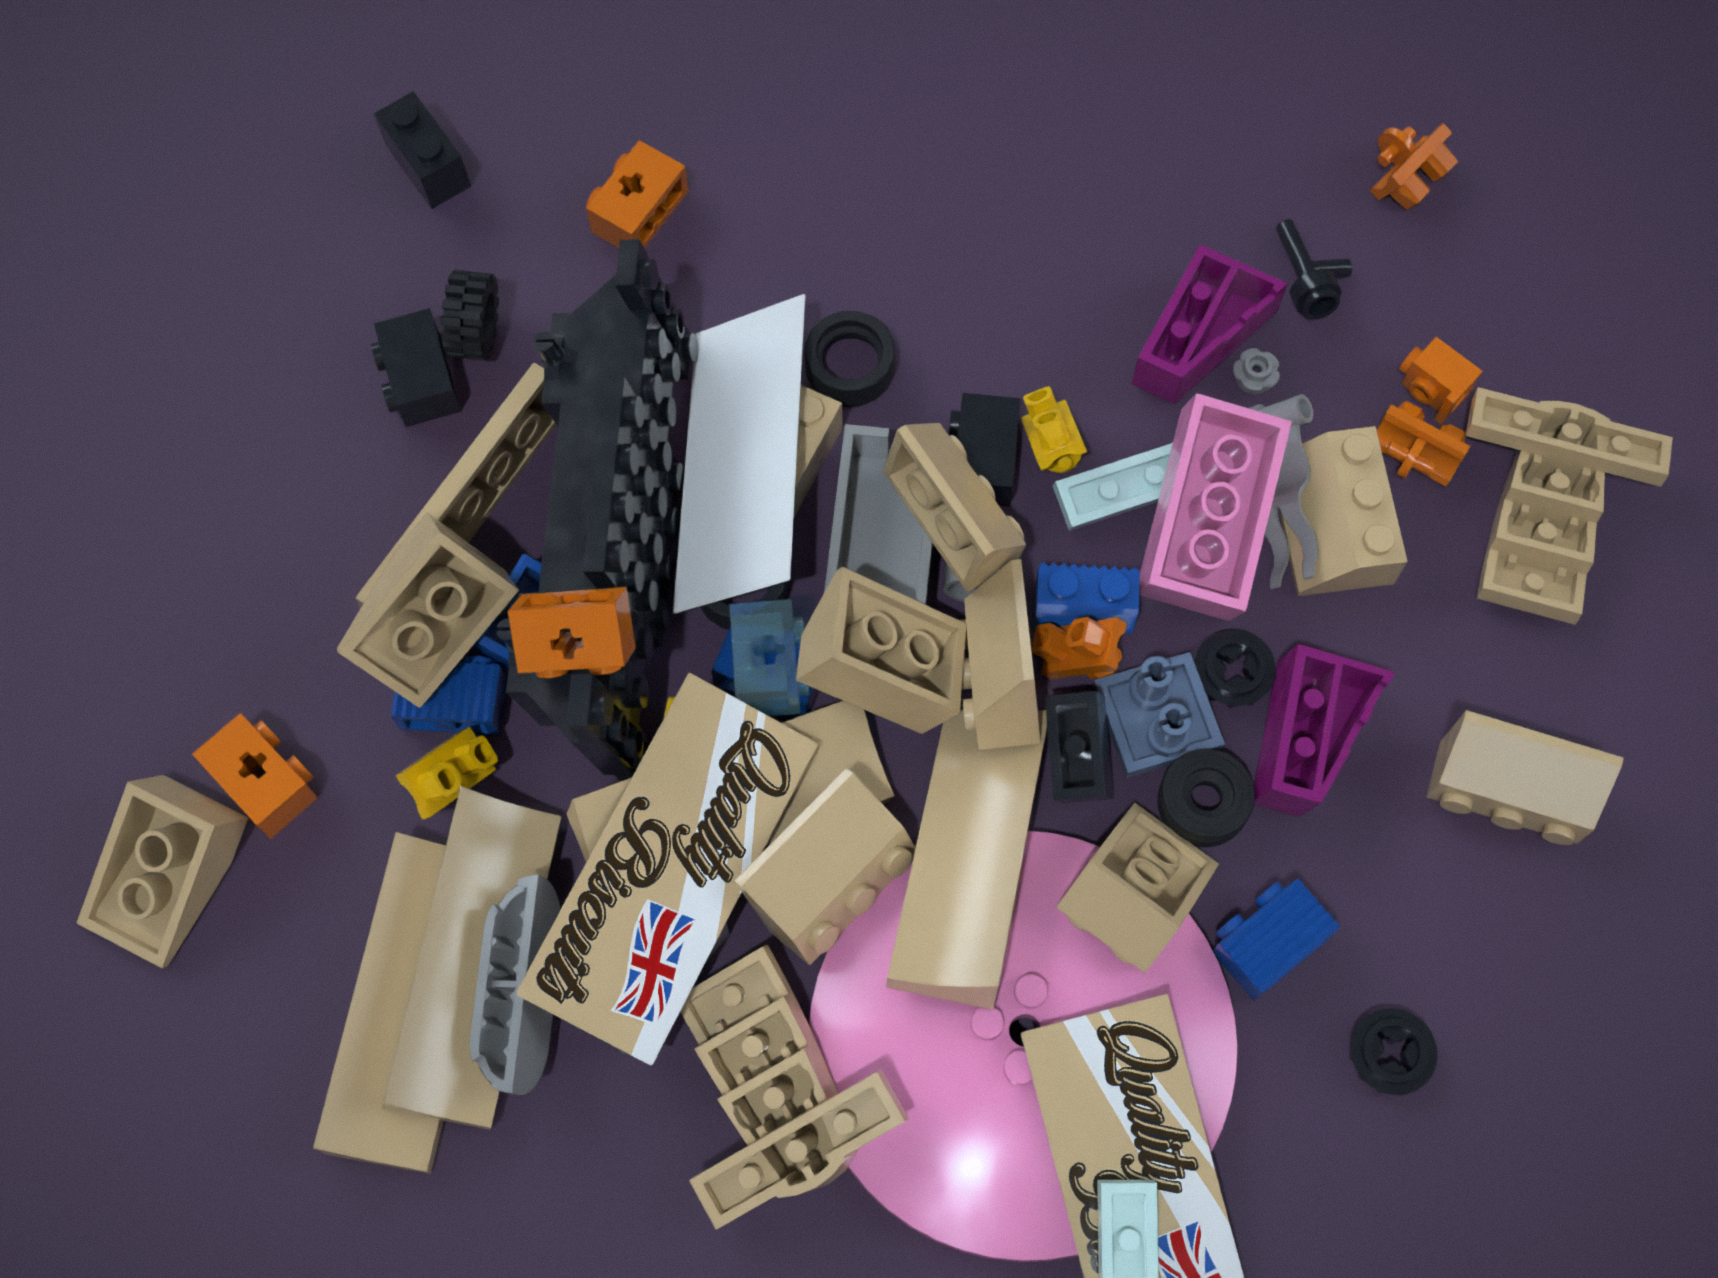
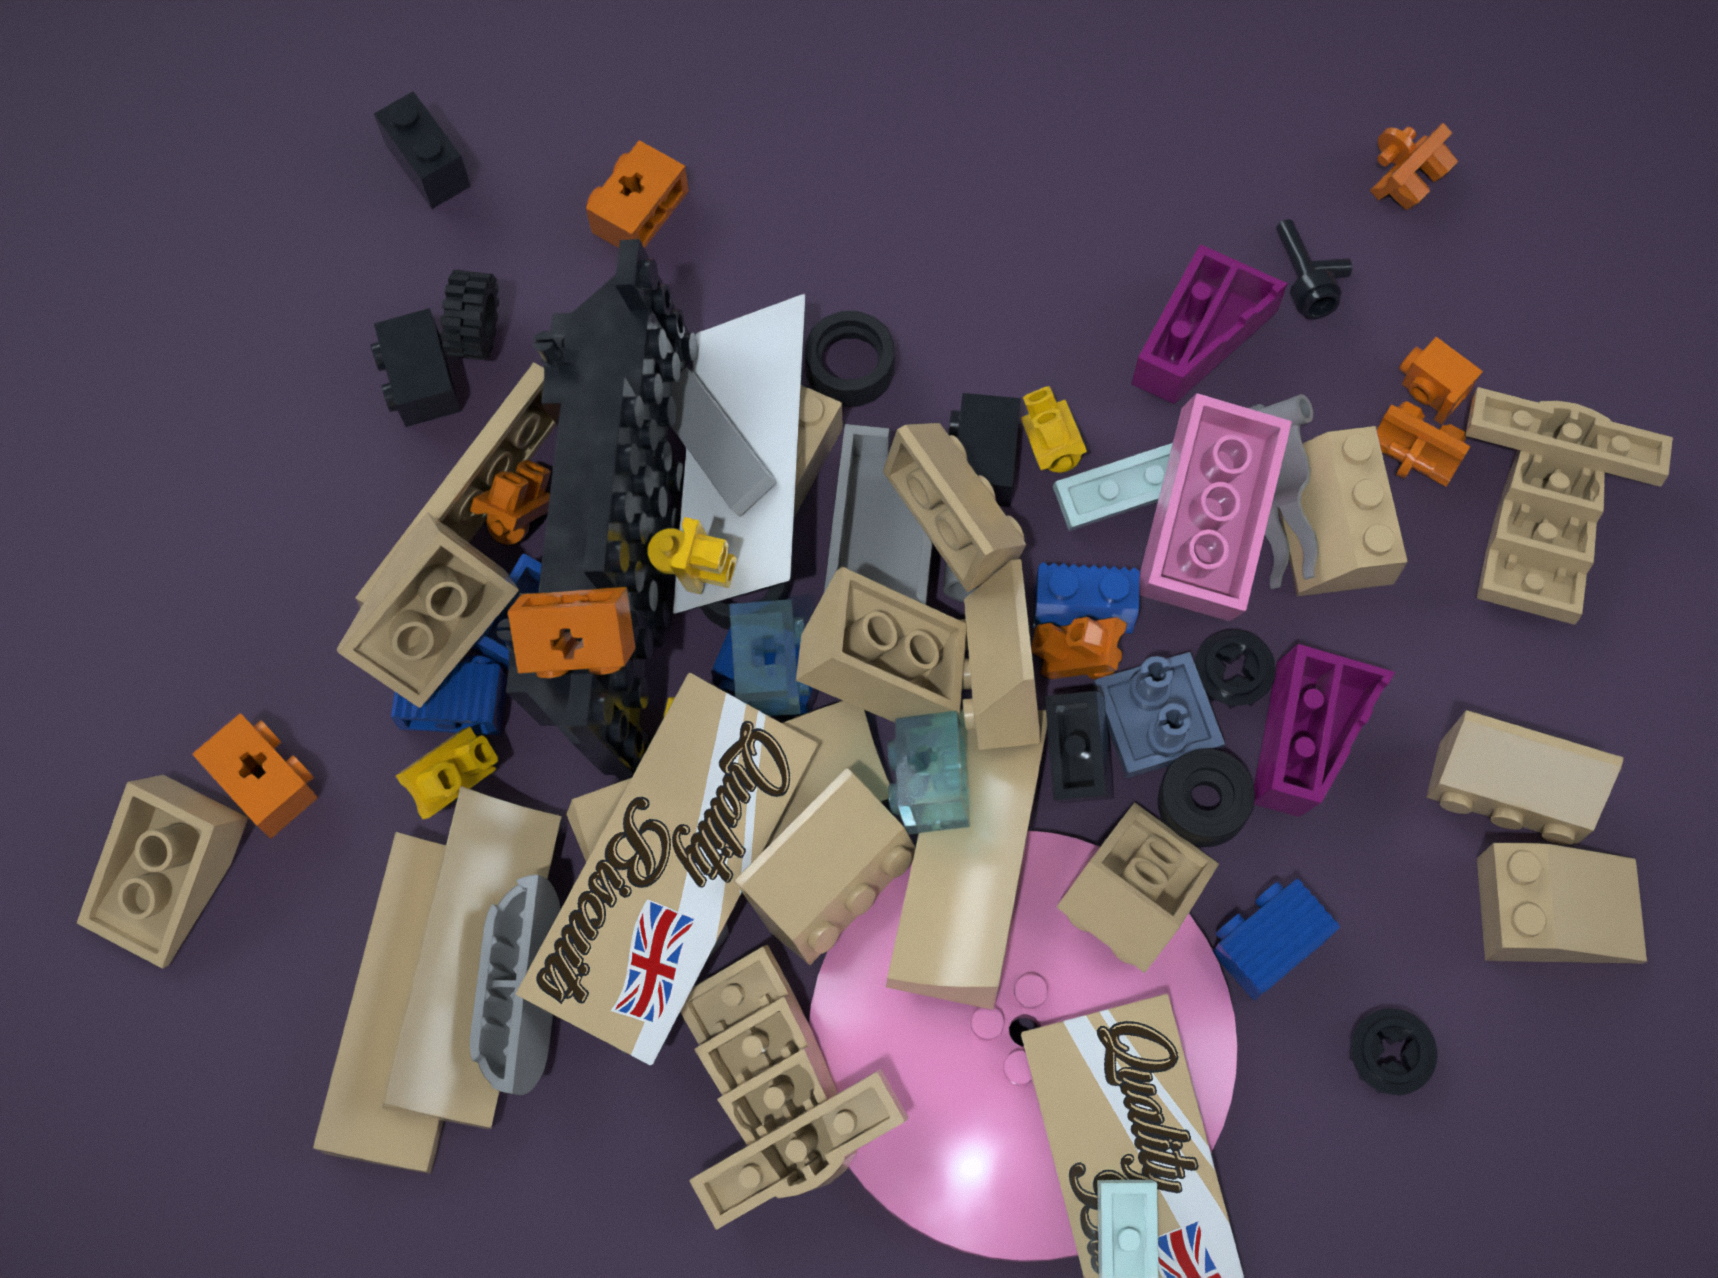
(514, 501): none -> orange hips
(692, 556): none -> yellow hips
(718, 445): none -> light grey tile
(929, 773): none -> clear light blue brick
(1252, 381): light grey plate -> none
(1559, 905): none -> tan slope

